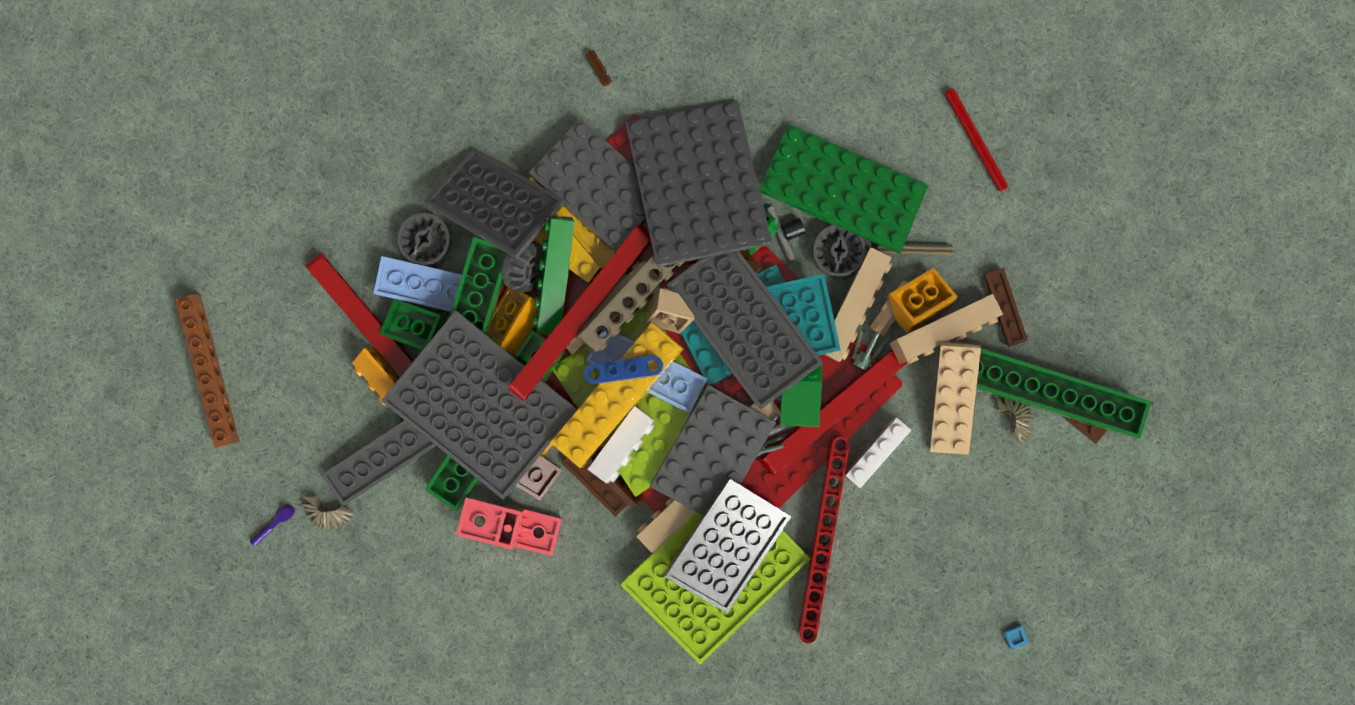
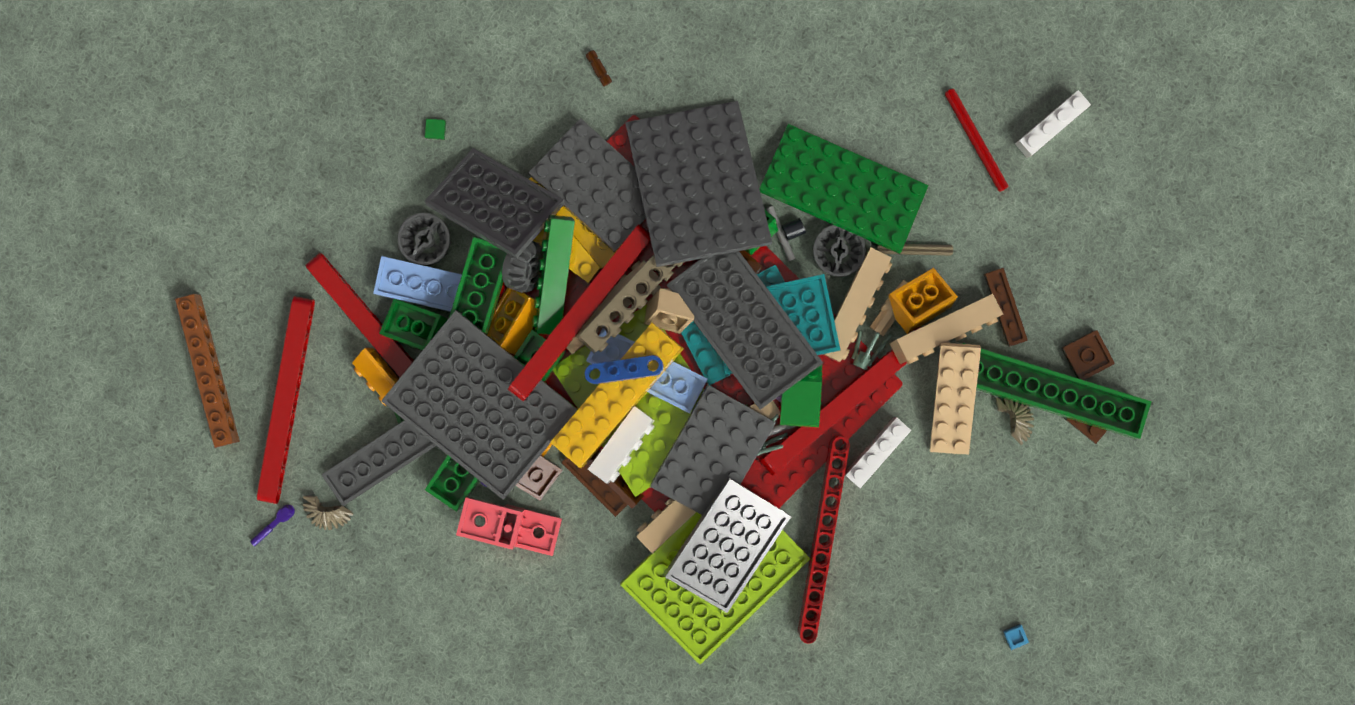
(285, 400): none -> red beam
(435, 129): none -> green tile
(1052, 124): none -> white brick
(1088, 355): none -> reddish brown plate

